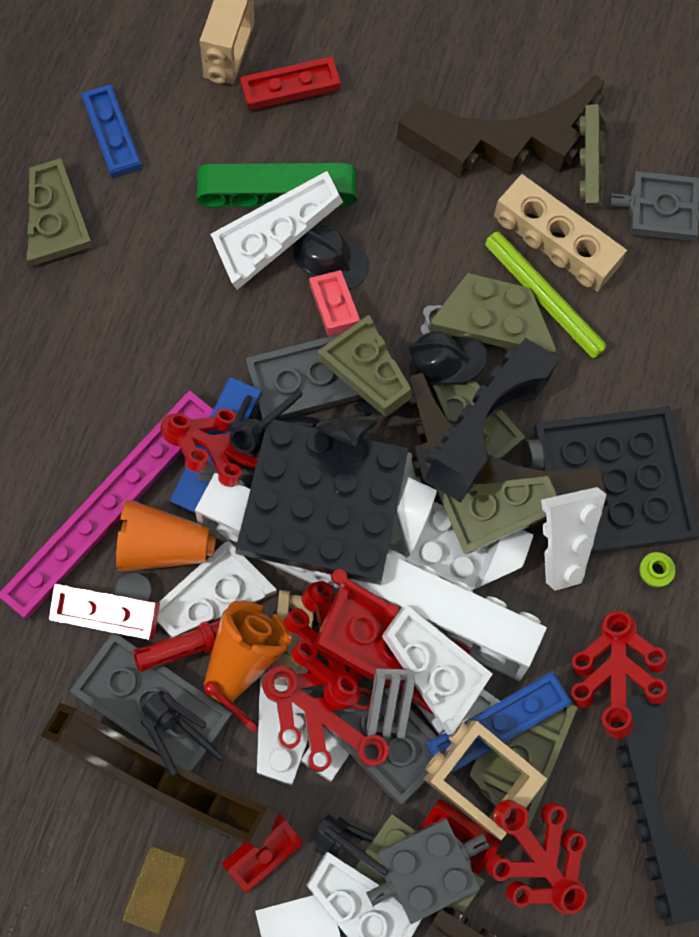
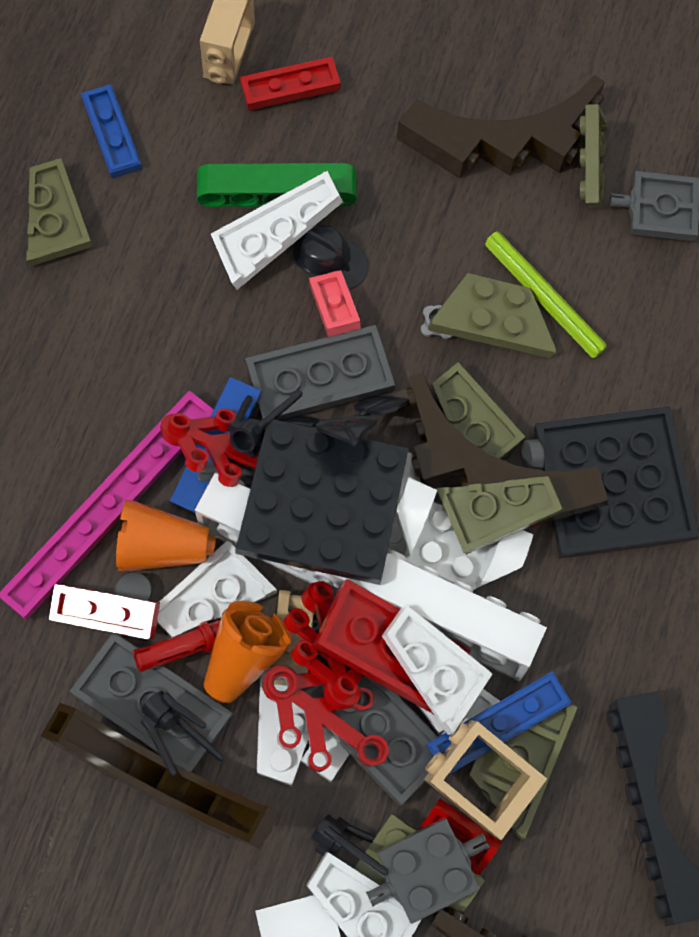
(154, 890): clear yellow plate -> none
(211, 689): red hinge -> none
(251, 865): red plate -> none
(339, 576): red hinge -> none
(366, 366): olive wing -> none
(388, 726): light grey tile -> none
(447, 358): black piece -> none
(463, 455): black arch -> none
(543, 859): red plant -> none
(555, 217): tan brick -> none
(570, 535): white wing -> none
(618, 668): red plant -> none
(652, 578): lime plate -> none

